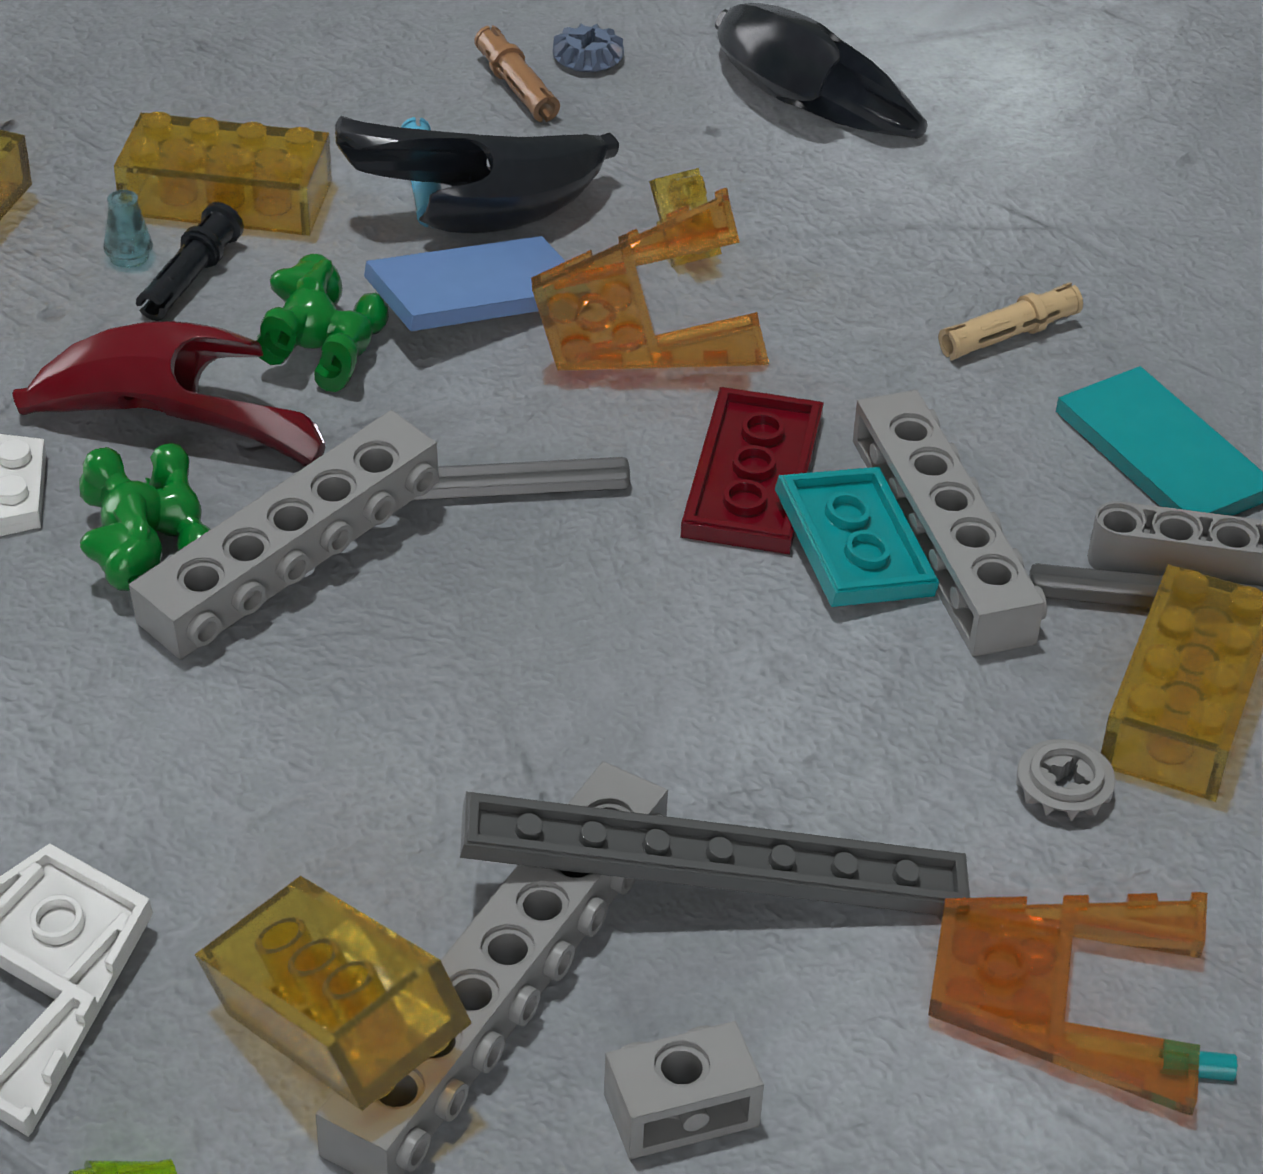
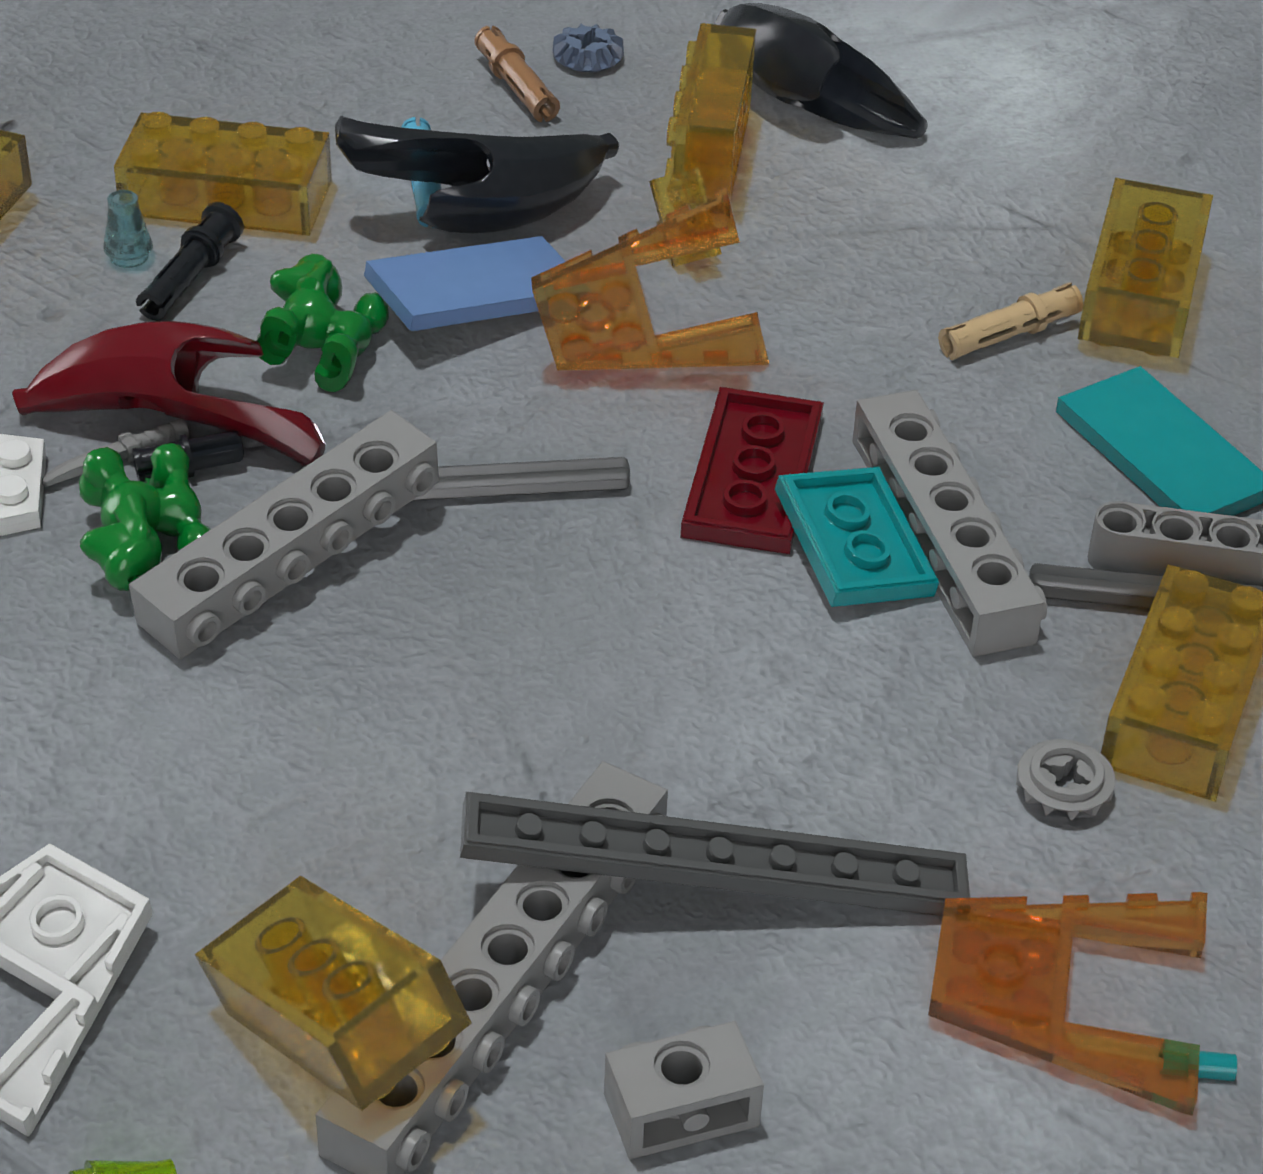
(125, 442): none -> light grey piece
(202, 453): none -> black axle
(713, 106): none -> clear yellow brick
(1145, 268): none -> clear yellow brick

